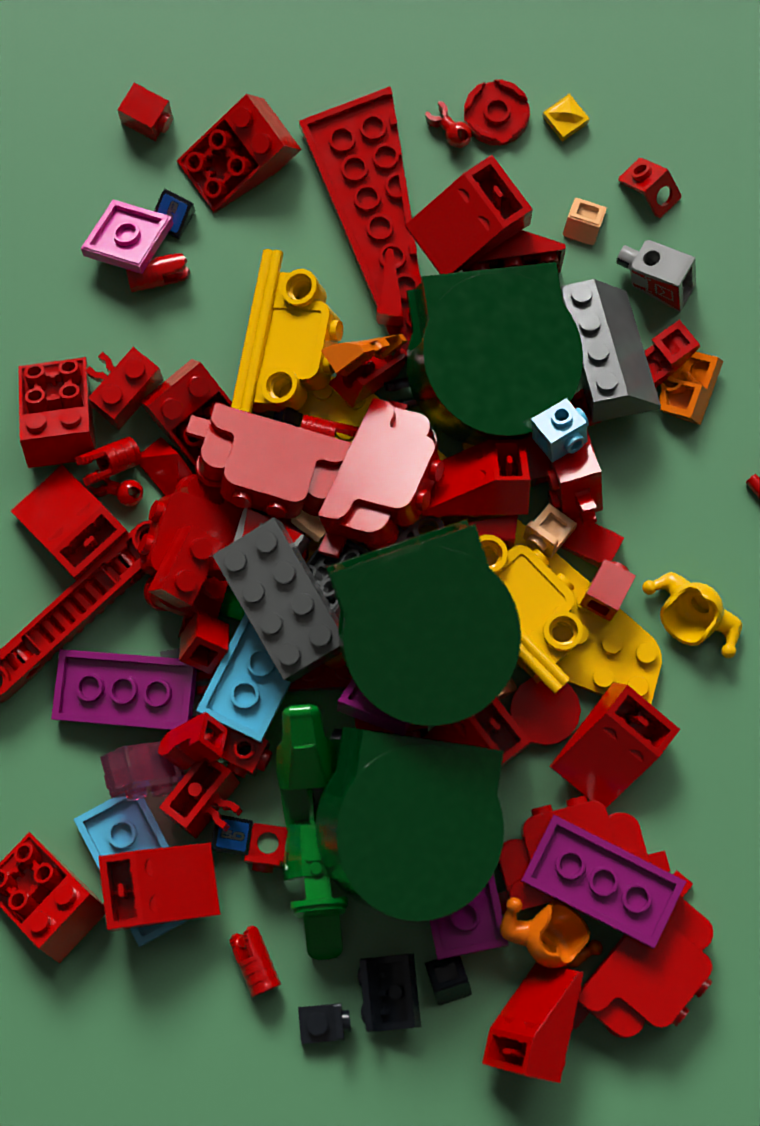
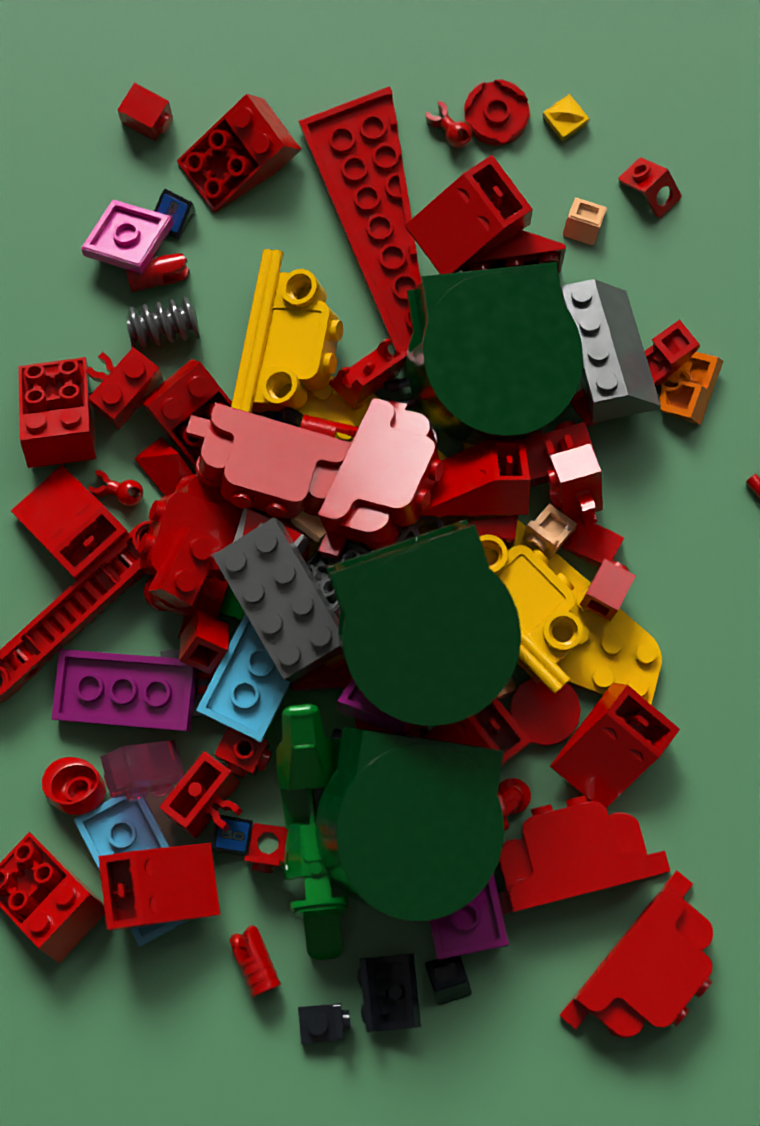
(73, 785): none -> red hat
(111, 459): red hinge -> none
(162, 323): none -> dark grey piece
(191, 744): red leg -> none
(350, 355): orange slope -> none
(389, 302): red slope -> none
(513, 797): none -> red arm
(536, 1025): red slope -> none
(552, 937): orange piece -> none
(560, 430): medium azure brick -> none
(603, 881): magenta plate -> none
(660, 272): light grey torso -> none
(694, 612): yellow piece -> none

